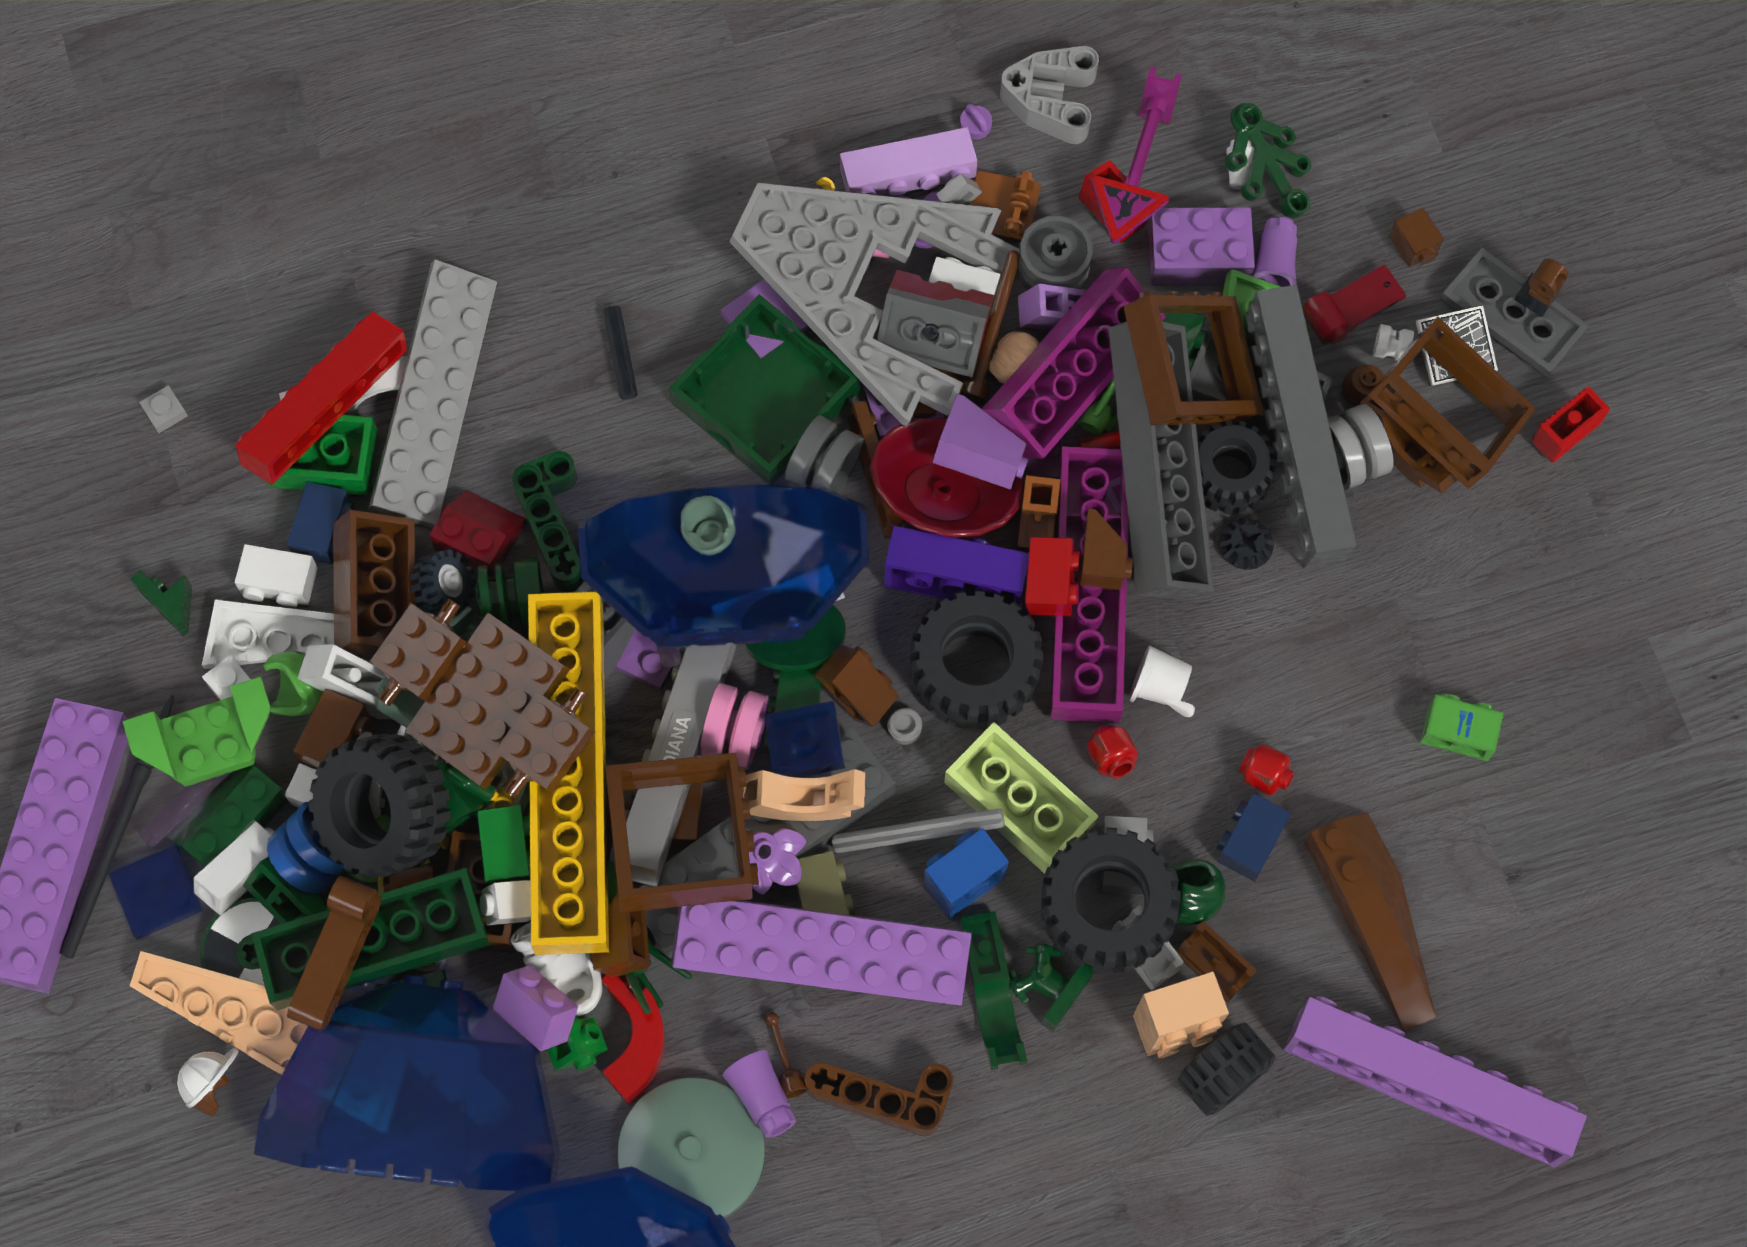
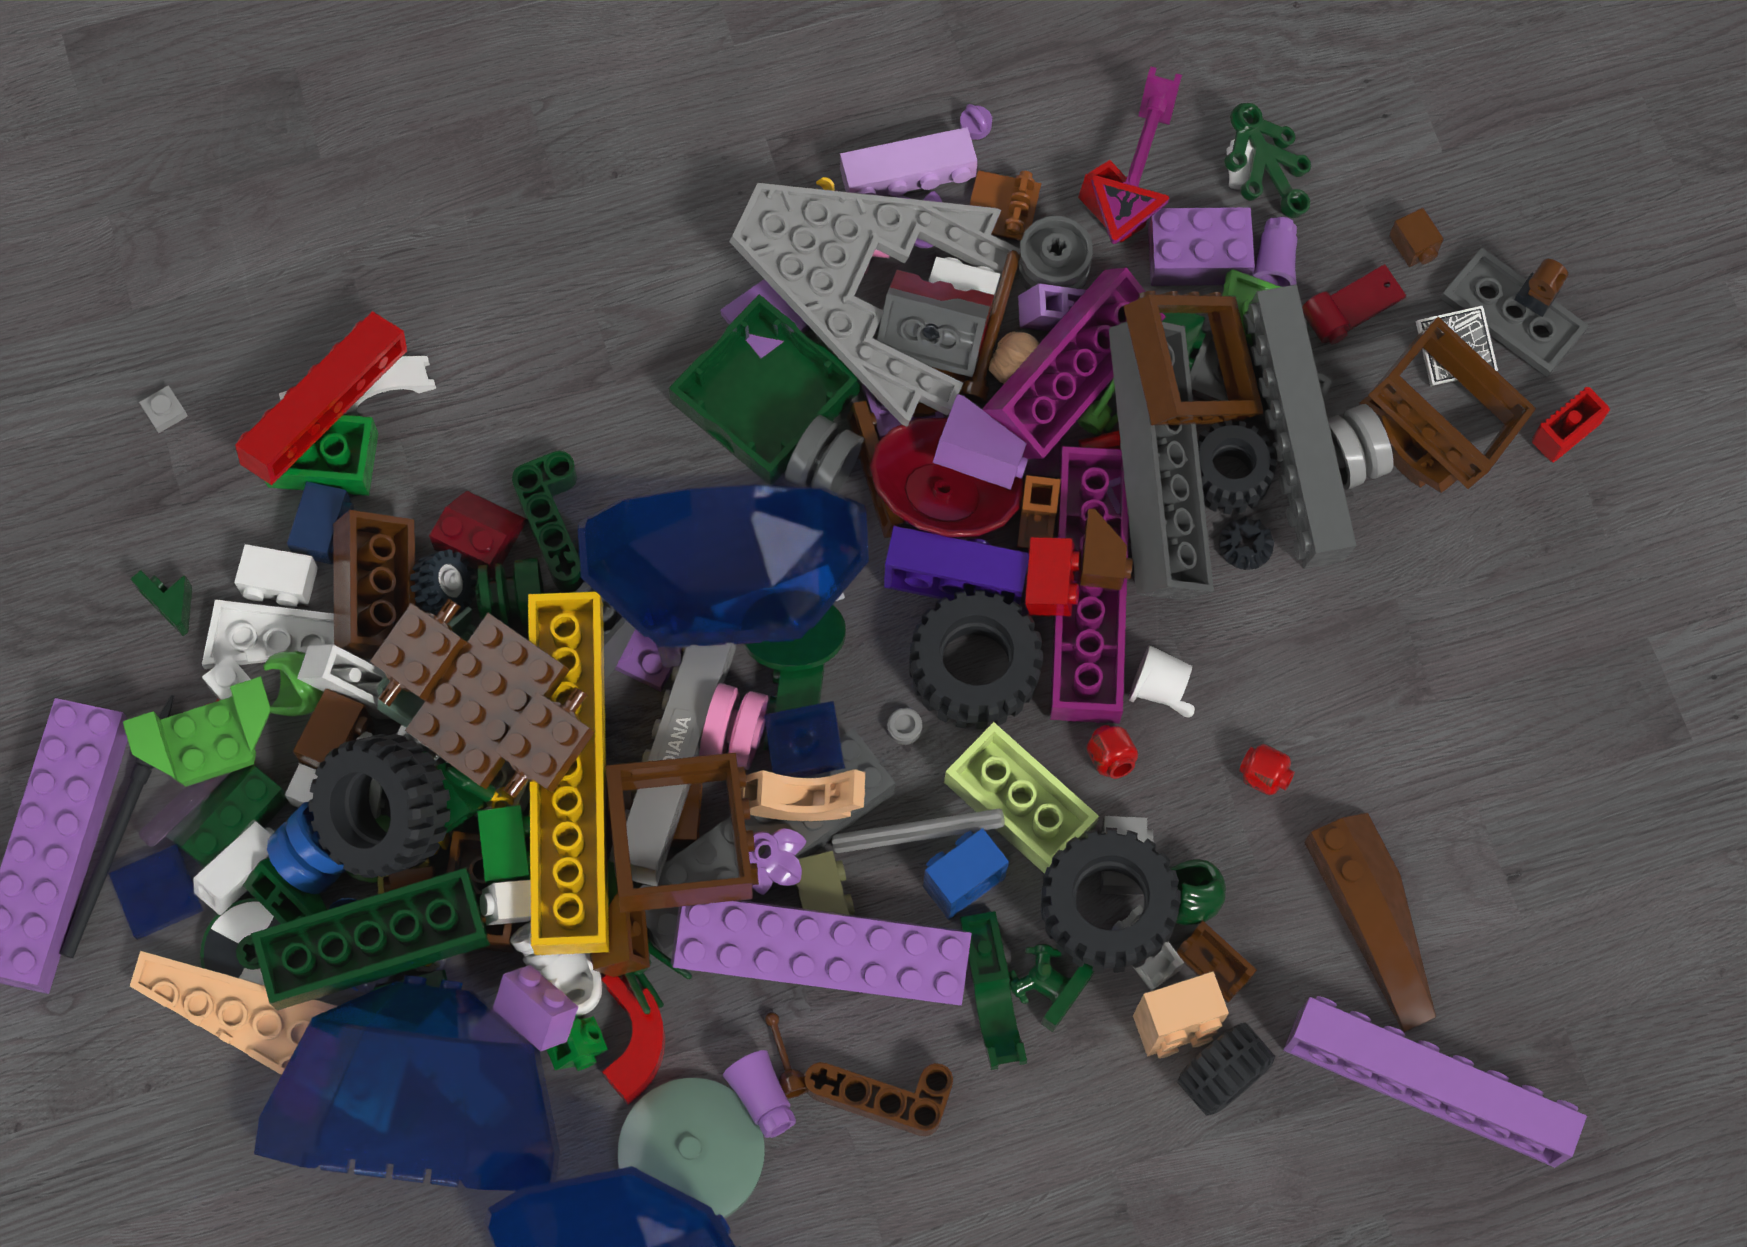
(201, 1078): white piece -> none
(335, 953): reddish brown beam -> none
(433, 394): light grey plate -> none
(620, 352): black axle -> none
(707, 525): sand green hair -> none
(857, 684): reddish brown brick -> none
(959, 190): light grey plate -> none
(1041, 87): light grey connector -> none
(1253, 837): dark blue brick -> none
(1360, 382): reddish brown cone -> none
(1391, 342): white wheel -> none
(1462, 727): bright green brick -> none

